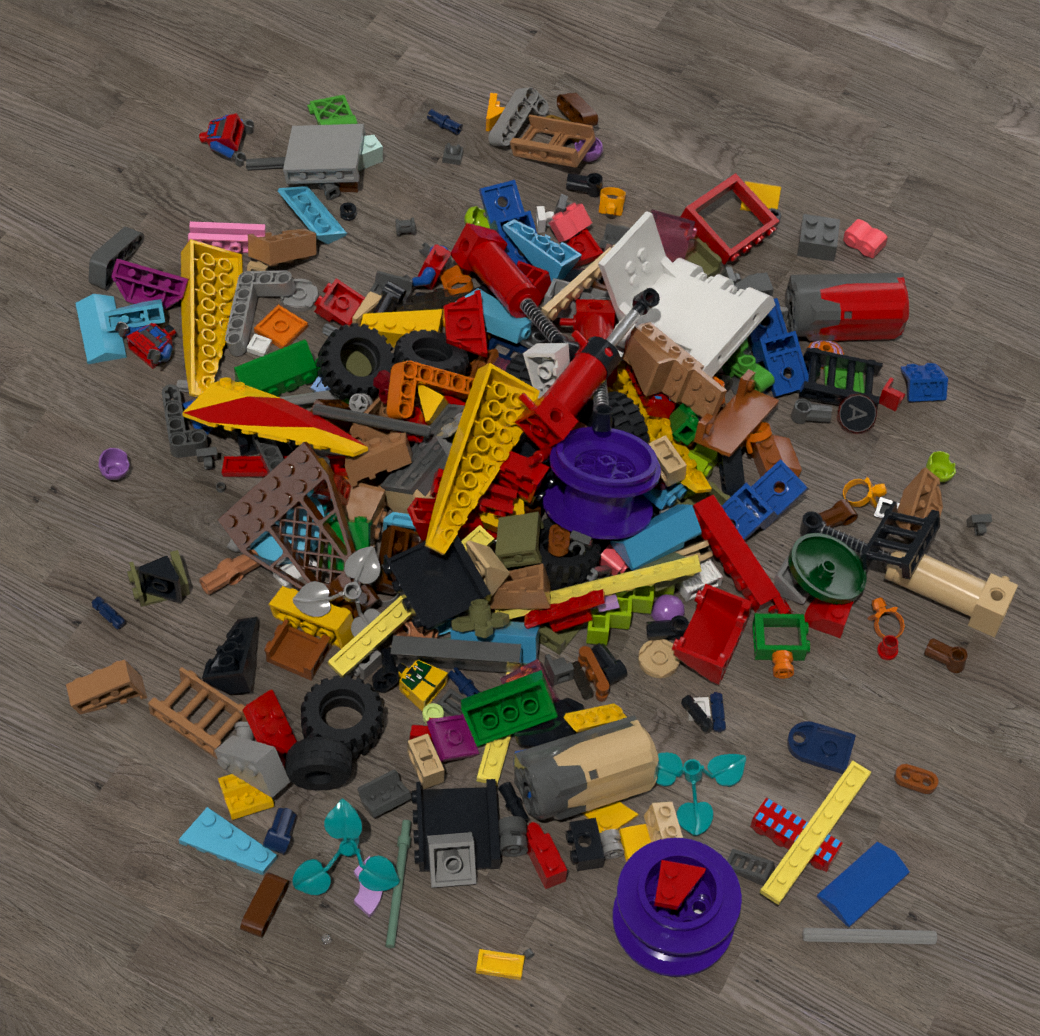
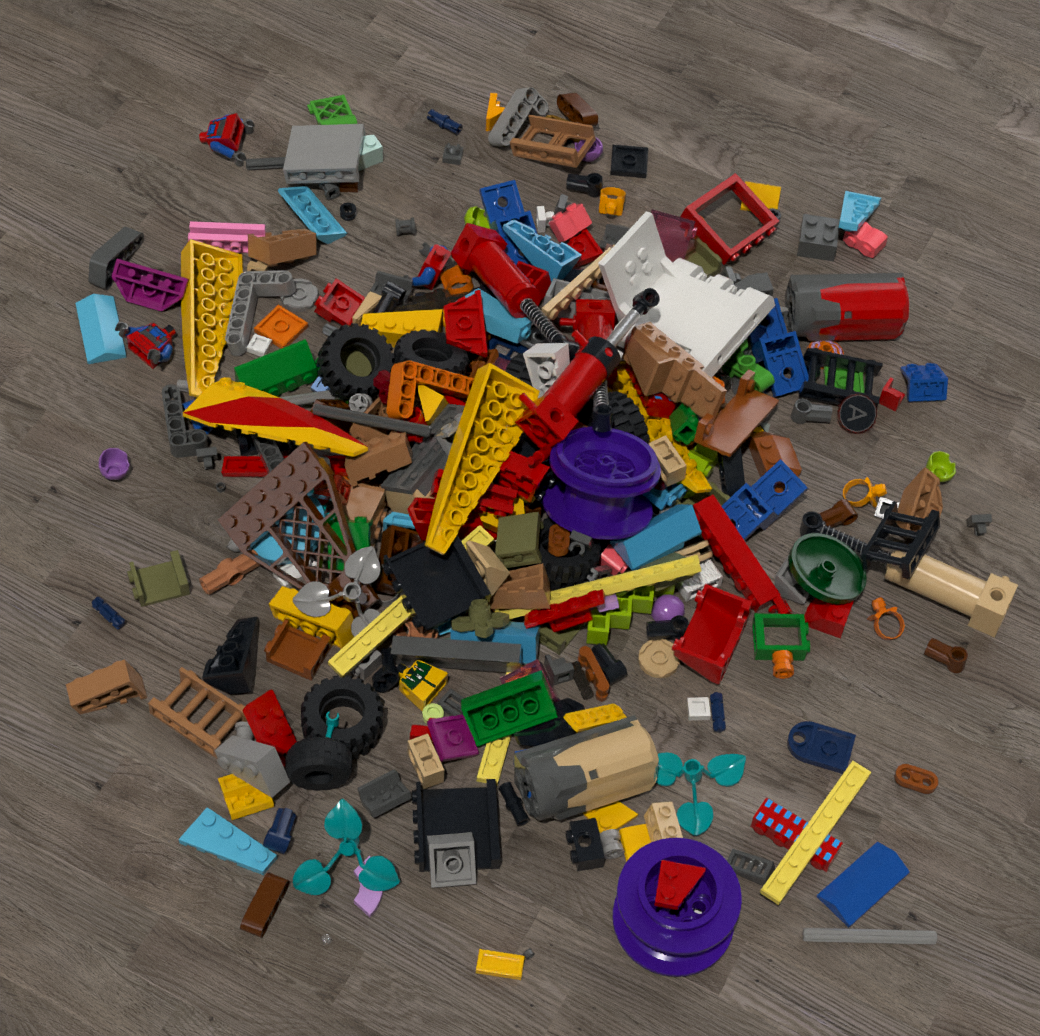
(136, 315): medium azure slope -> none
(160, 579): black slope -> none
(331, 723): none -> teal hand
(403, 843): sand green bar -> none
(465, 685): dark blue pin -> none
(512, 836): dark grey wheel -> none
(545, 856): red hinge -> none
(629, 161): none -> black tile
(697, 713): black axle -> none
(766, 432): orange piece -> none
(856, 210): none -> medium azure wing
(886, 652): red piece -> none

